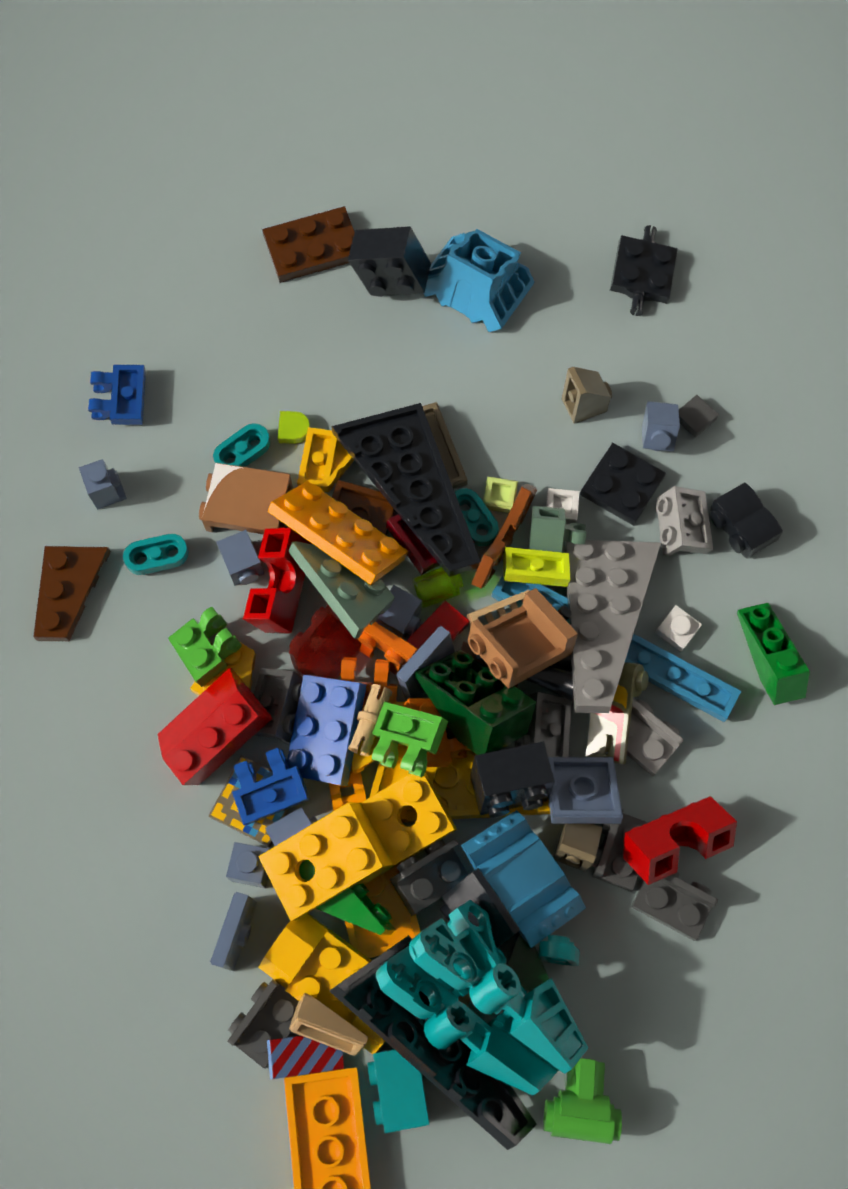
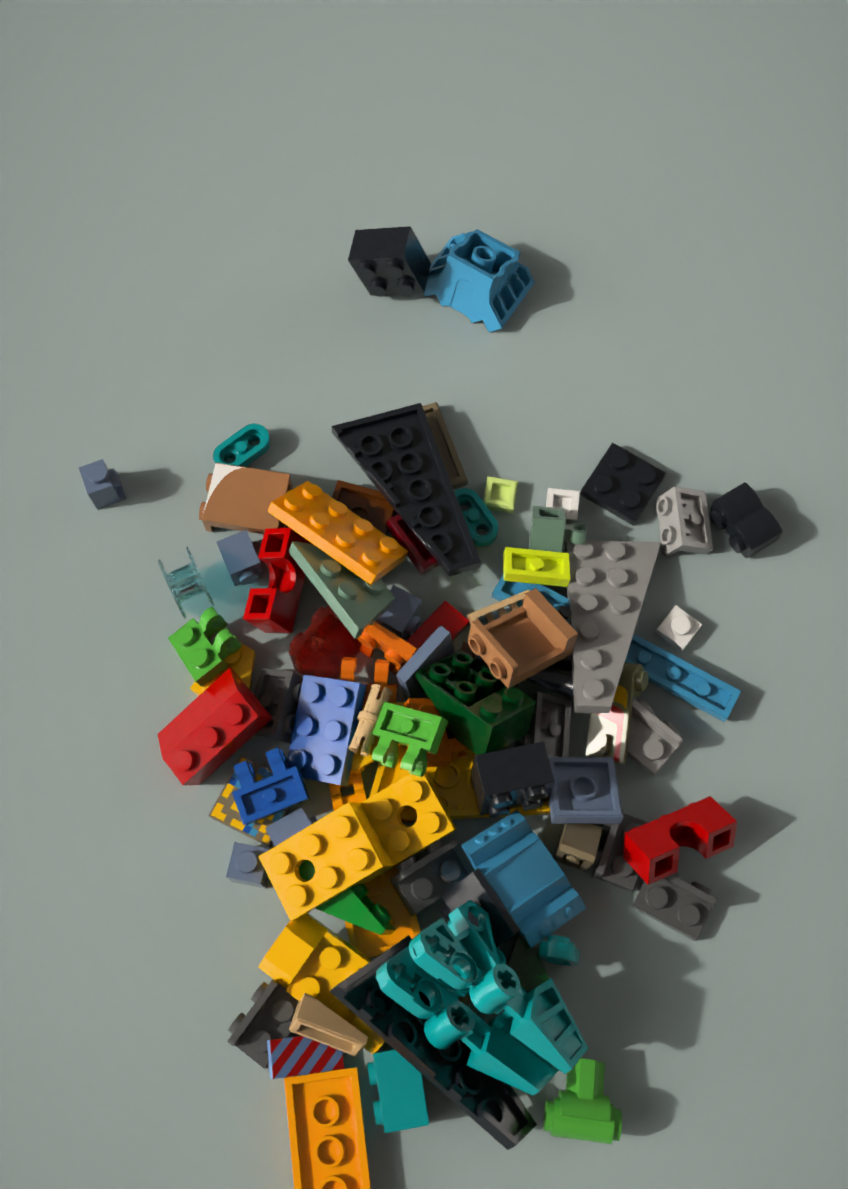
(64, 587): reddish brown wing -> none
(126, 396): blue plate -> none
(156, 551): teal plate -> none
(185, 582): none -> clear light blue piece
(234, 931): sand blue plate -> none
(292, 427): lime tile -> none
(310, 243): reddish brown plate -> none
(323, 459): yellow wing -> none
(437, 586): clear neon green brick -> none
(505, 536): dark orange tile -> none
(585, 394): dark tan slope -> none
(643, 270): black plate -> none
(660, 426): sand blue brick -> none
(696, 416): dark grey tile -> none
(774, 654): green slope -> none

